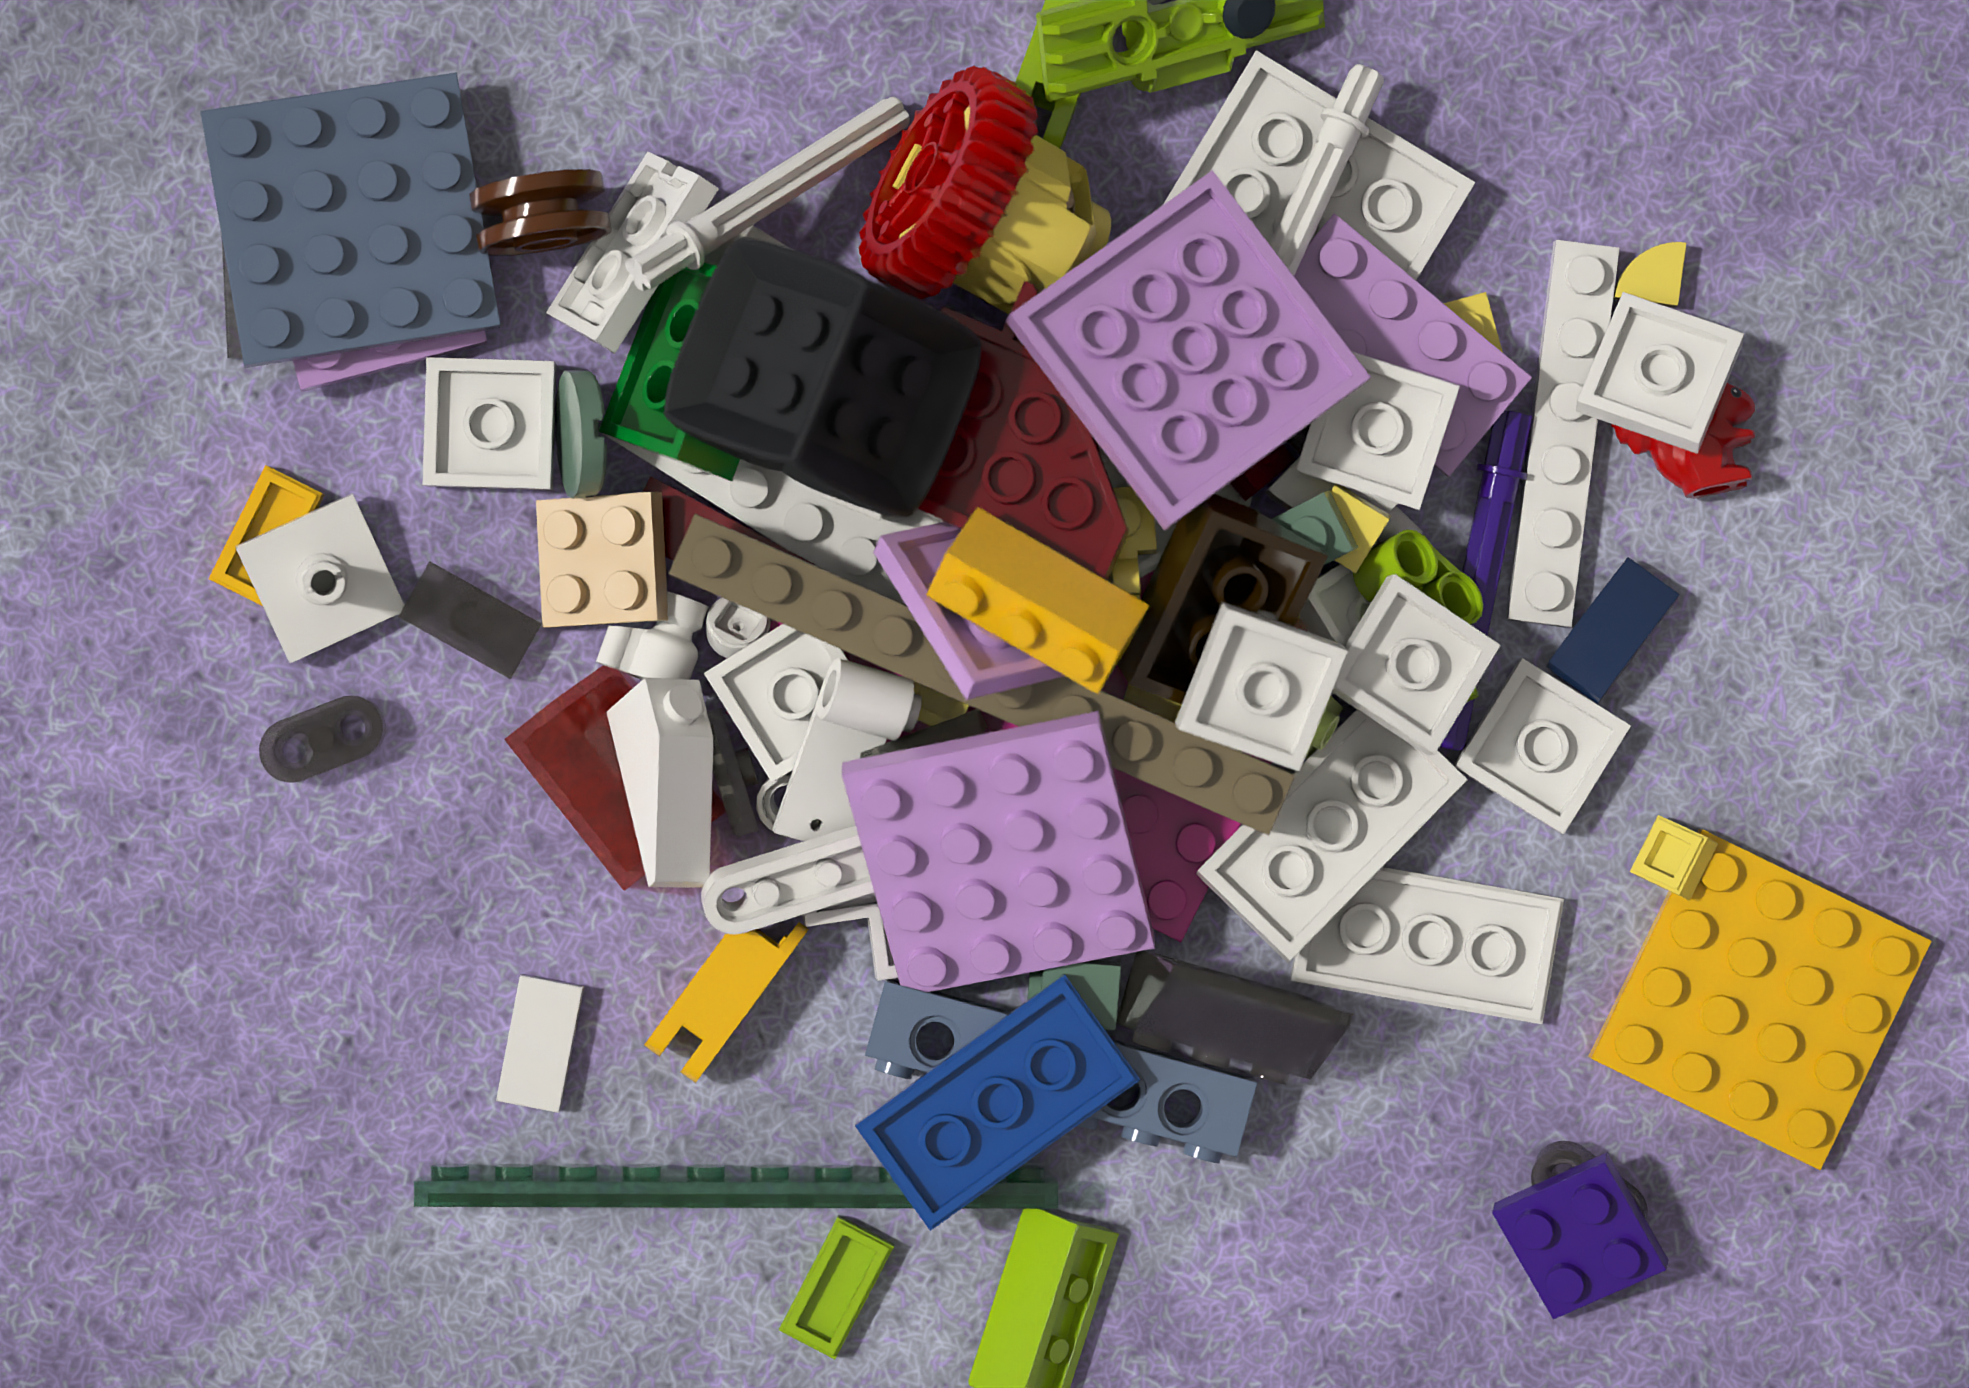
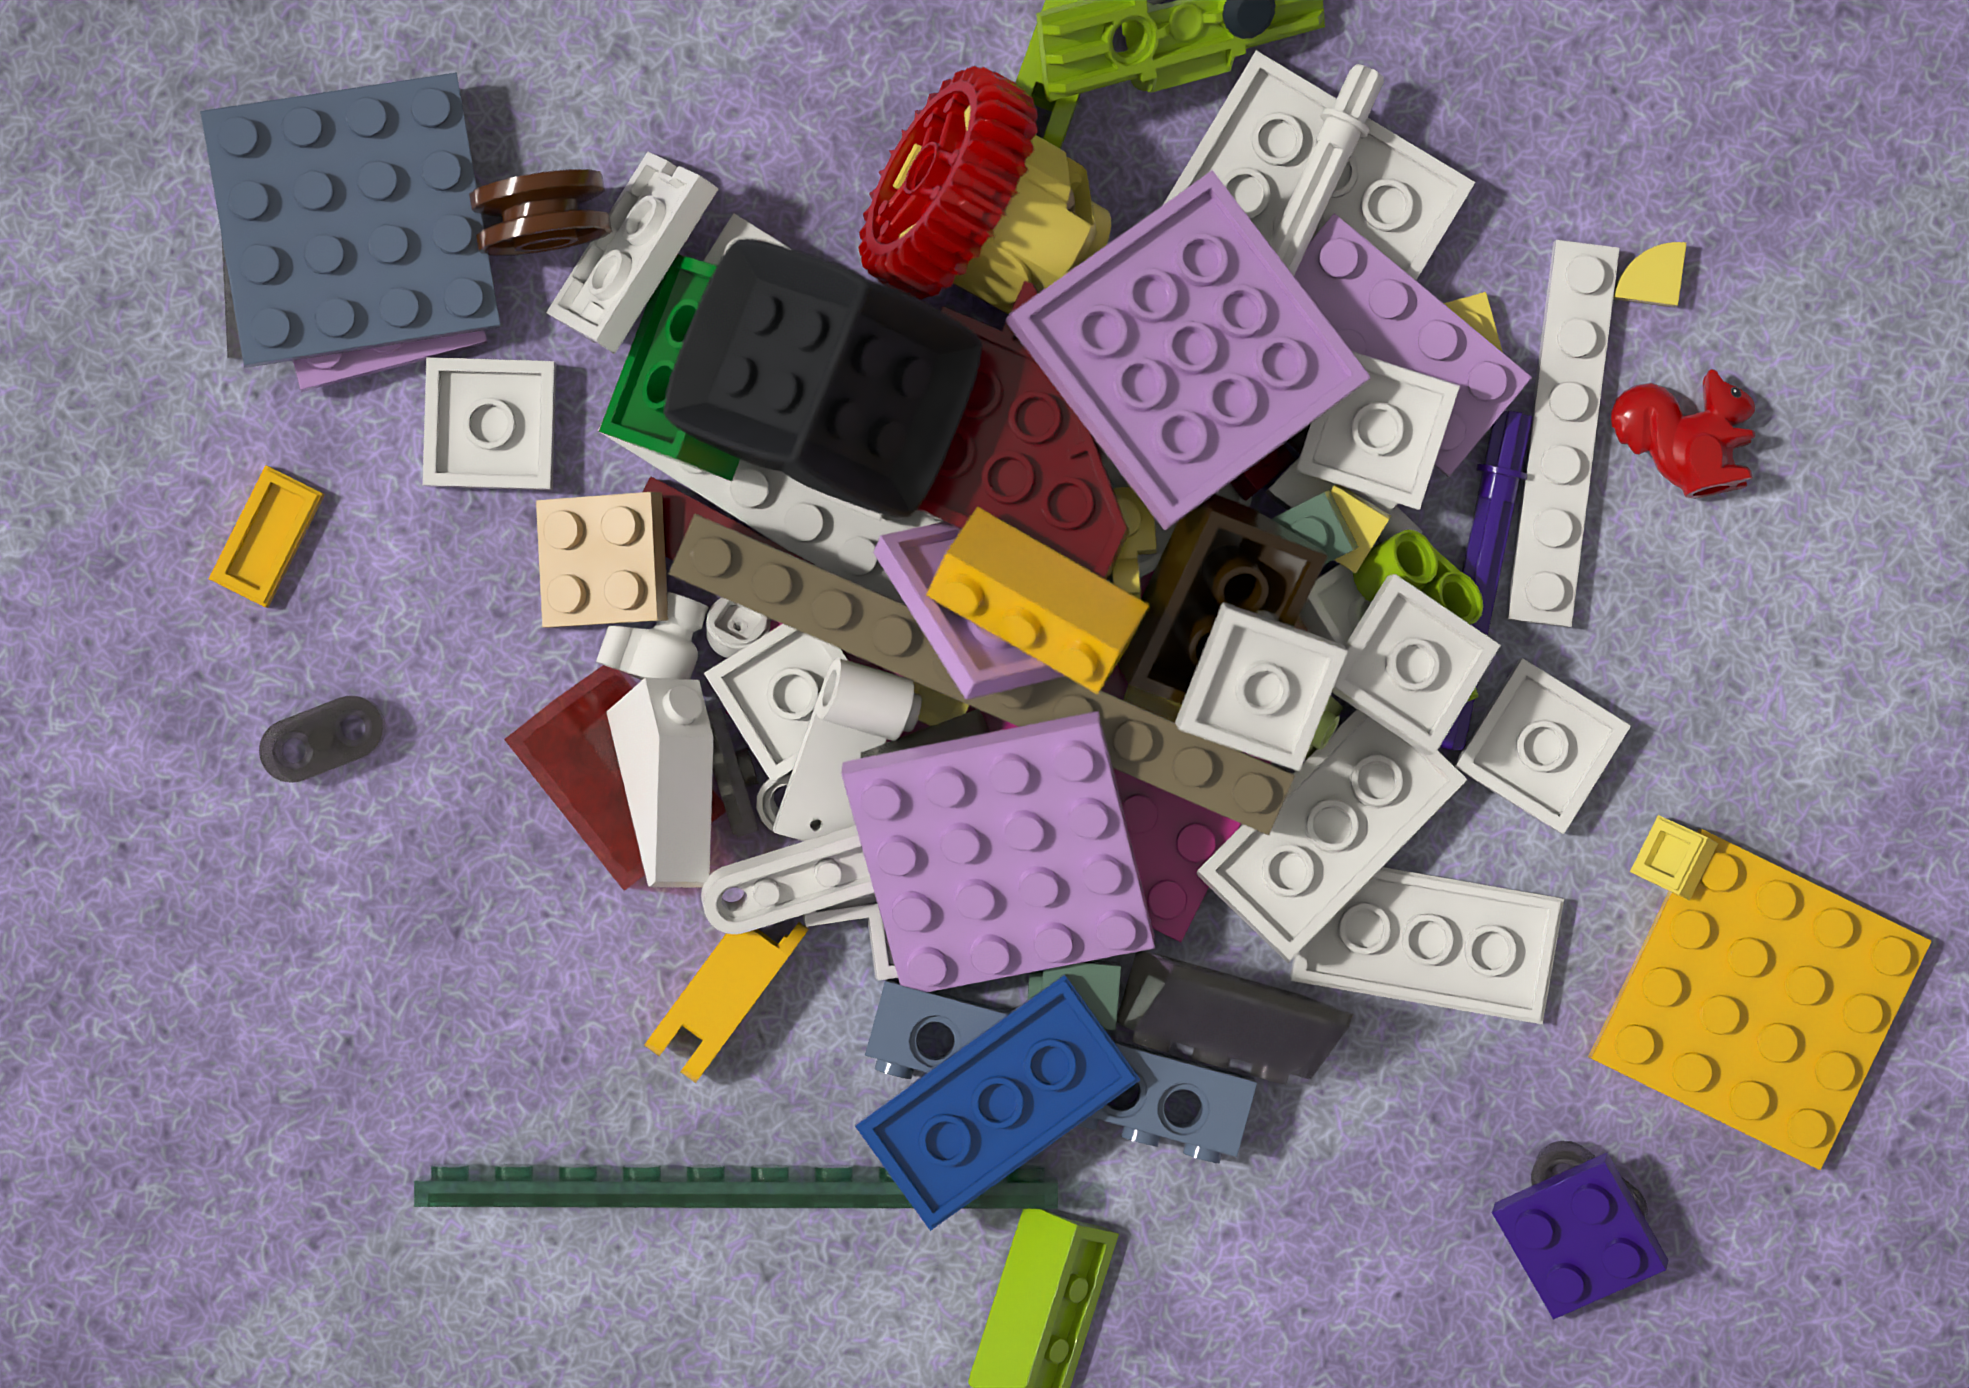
(320, 578): white tile -> none
(469, 620): clear smoke plate -> none
(540, 1043): white tile -> none
(578, 443): sand green tile -> none
(691, 241): white axle -> none
(836, 1287): lime tile -> none
(1612, 630): dark blue slope -> none
(1660, 372): white plate -> none

